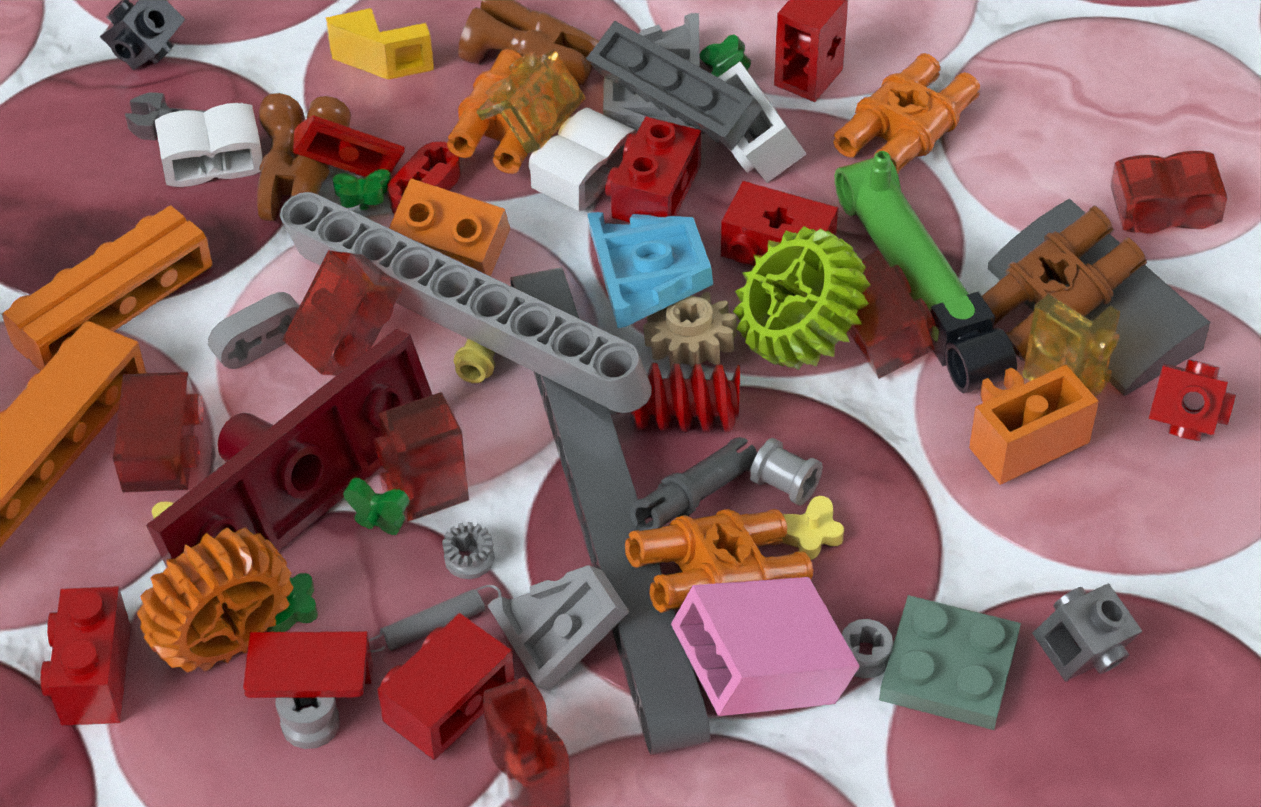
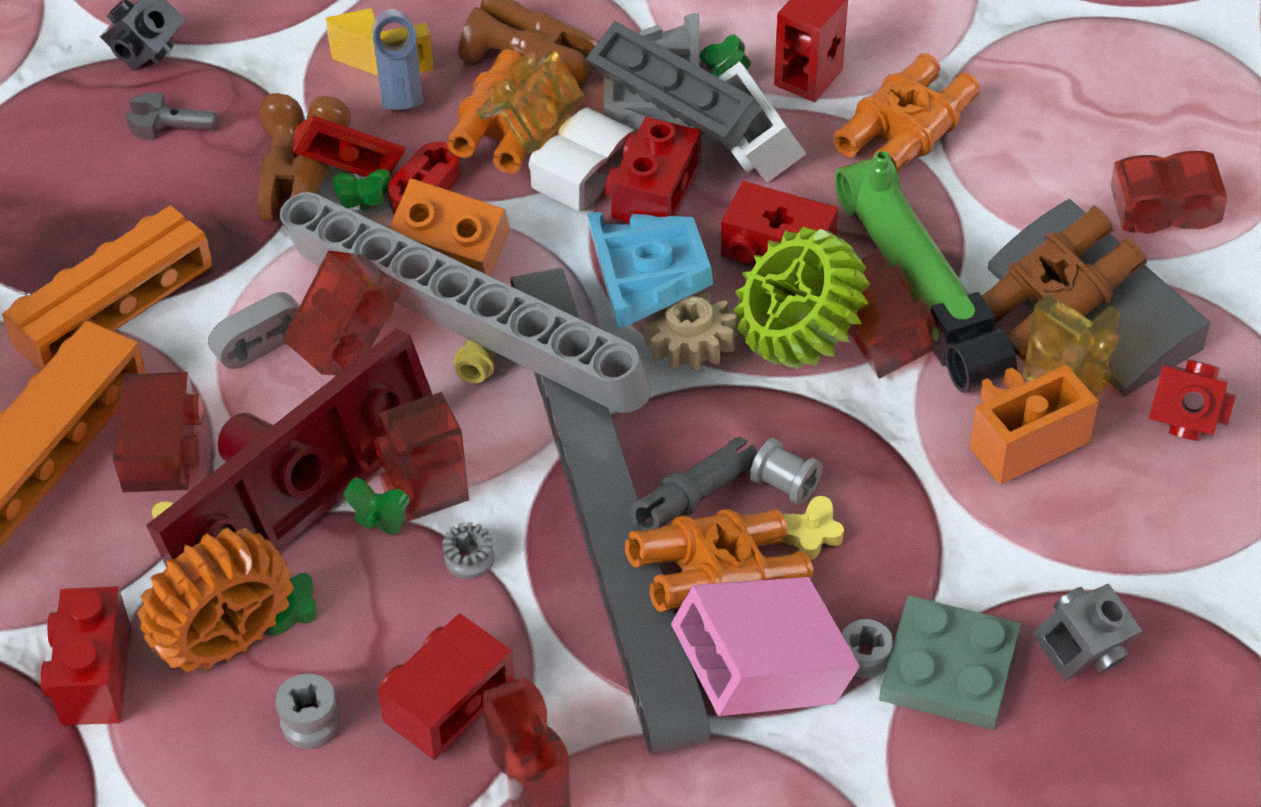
(209, 144): white brick -> none
(307, 664): red panel -> none
(397, 64): none -> sand blue piece
(432, 618): light grey piece -> none
(559, 622): light grey wing -> none
(691, 398): red piece -> none

